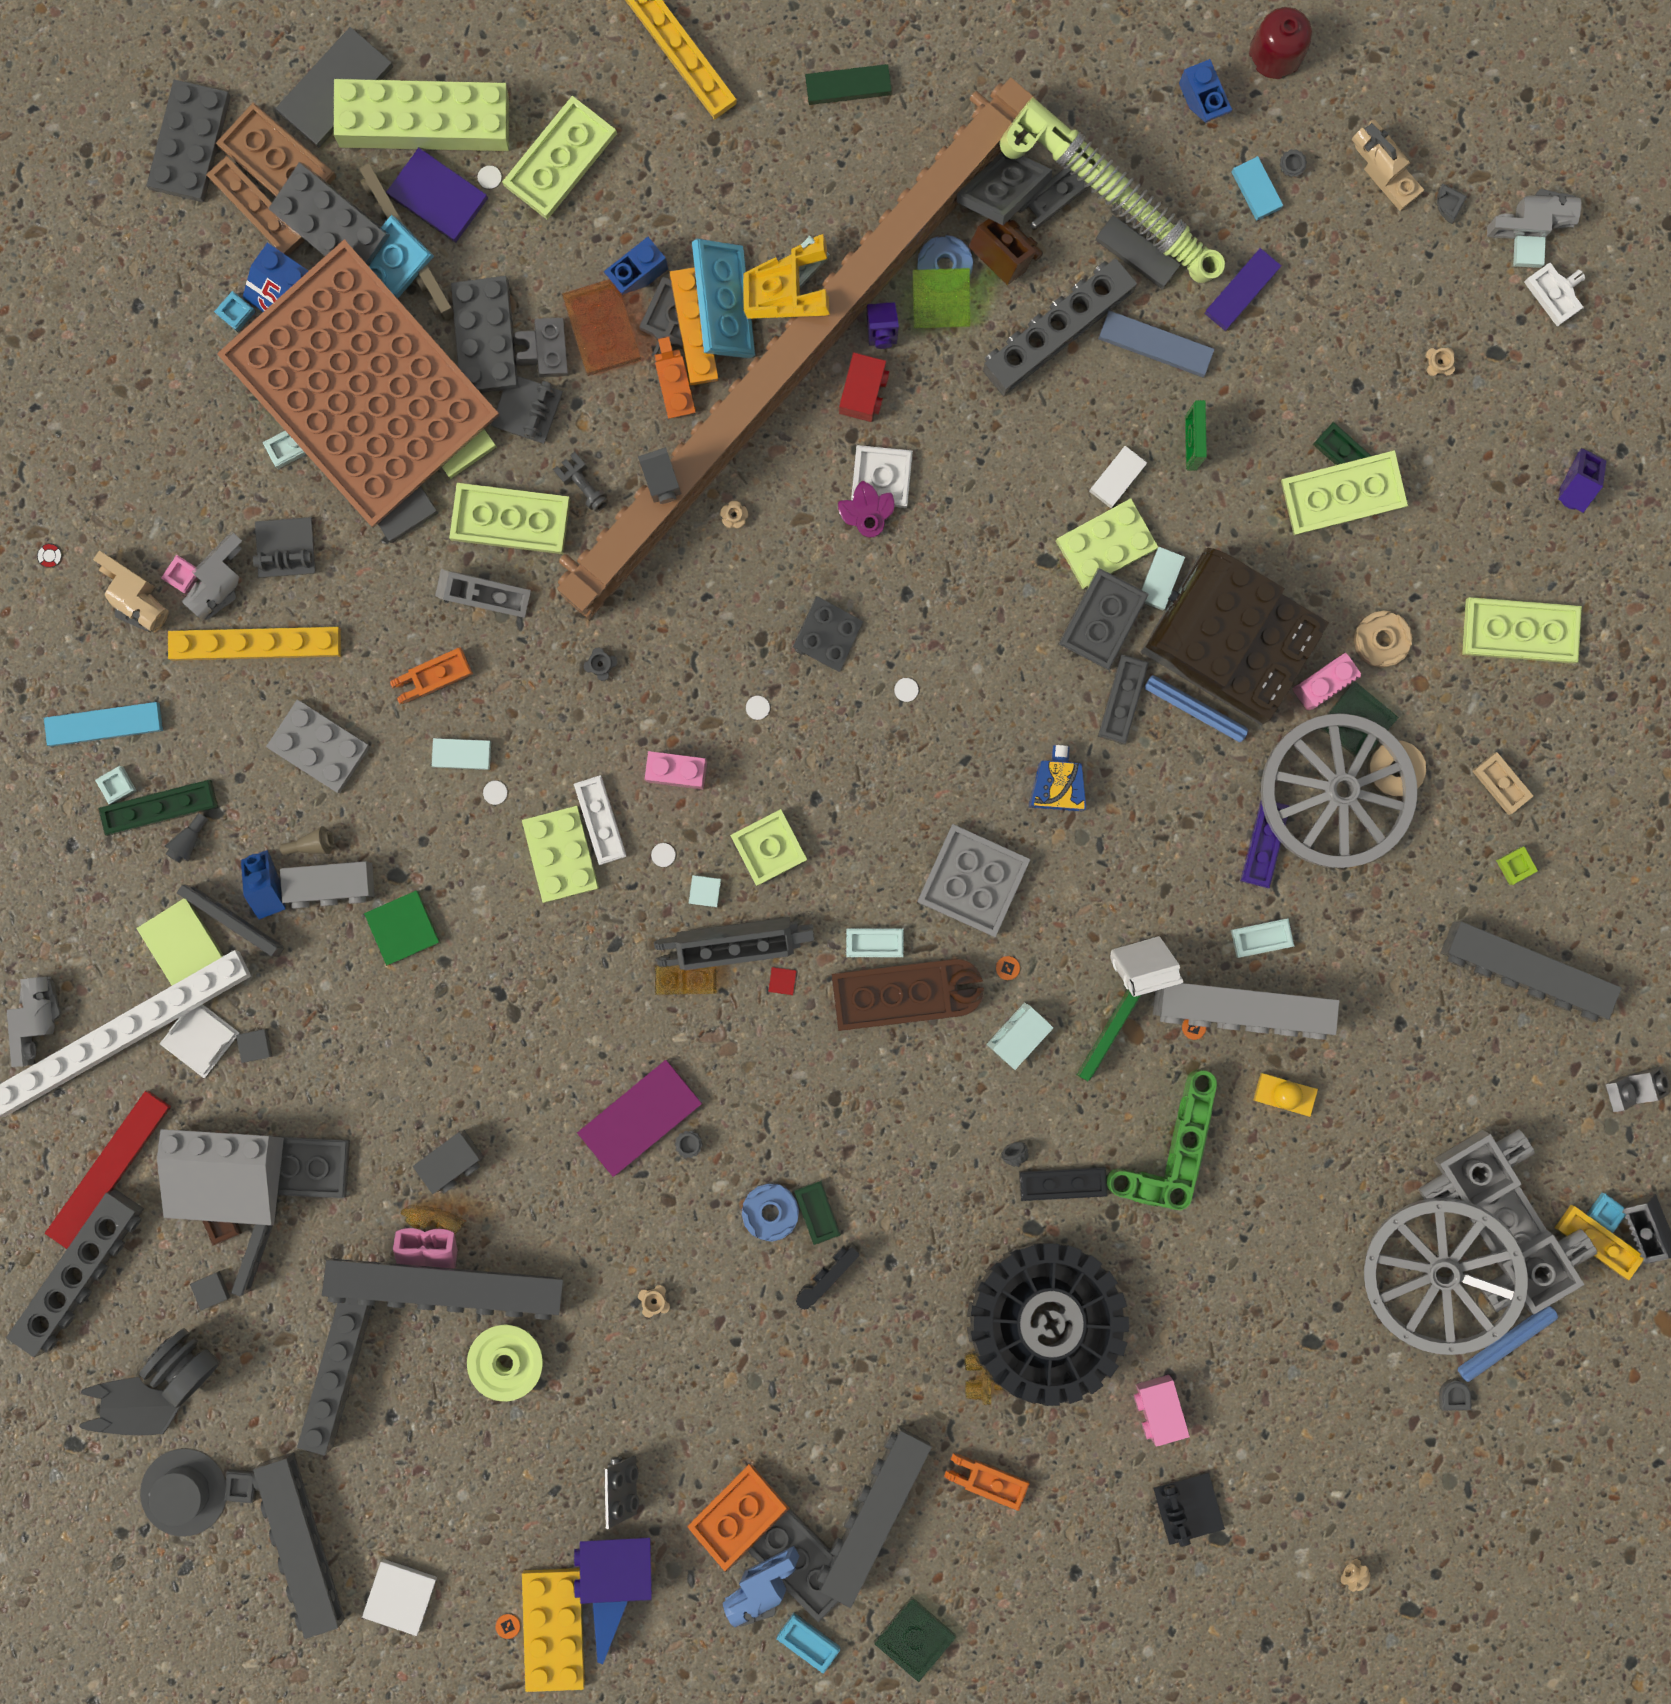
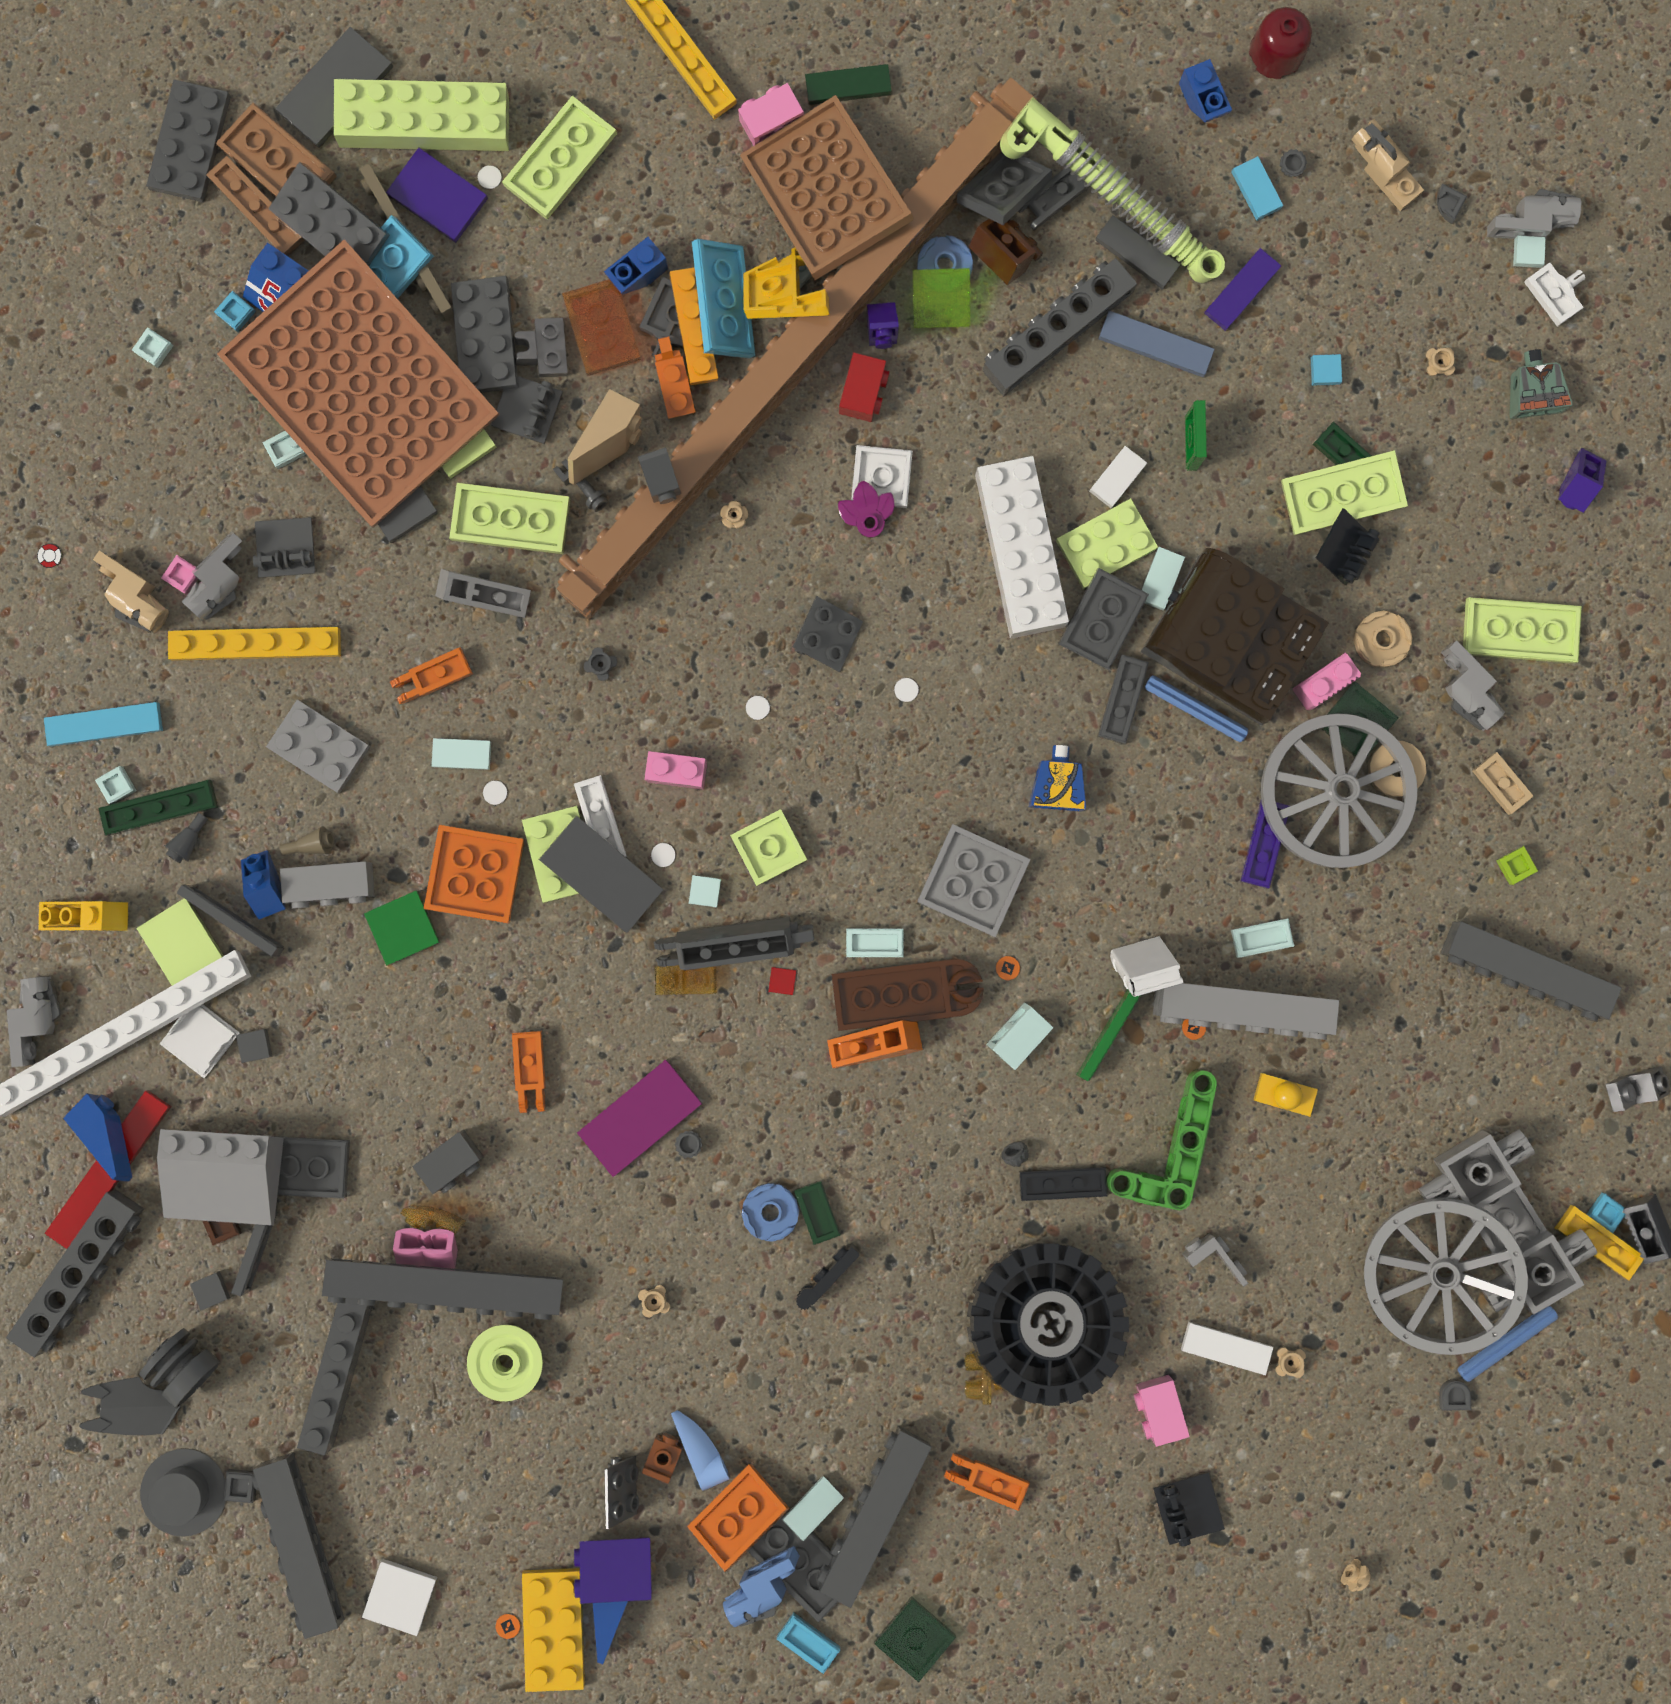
(83, 916): none -> yellow slope
(101, 1133): none -> blue slope
(152, 347): none -> light aqua tile
(474, 874): none -> orange plate
(529, 1068): none -> orange hinge
(601, 874): none -> dark grey tile
(606, 436): none -> tan slope
(659, 1469): none -> dark orange brick
(701, 1452): none -> light blue piece
(769, 113): none -> bright pink brick
(812, 1508): none -> light aqua tile
(826, 187): none -> medium nougat plate
(875, 1044): none -> orange slope
(1021, 547): none -> white brick
(1199, 1249): none -> light grey bracket
(1227, 1348): none -> white tile
(1296, 1368): none -> tan plate
(1326, 370): none -> medium azure tile
(1346, 546): none -> black hinge
(1470, 688): none -> light grey plate
(1538, 388): none -> torso

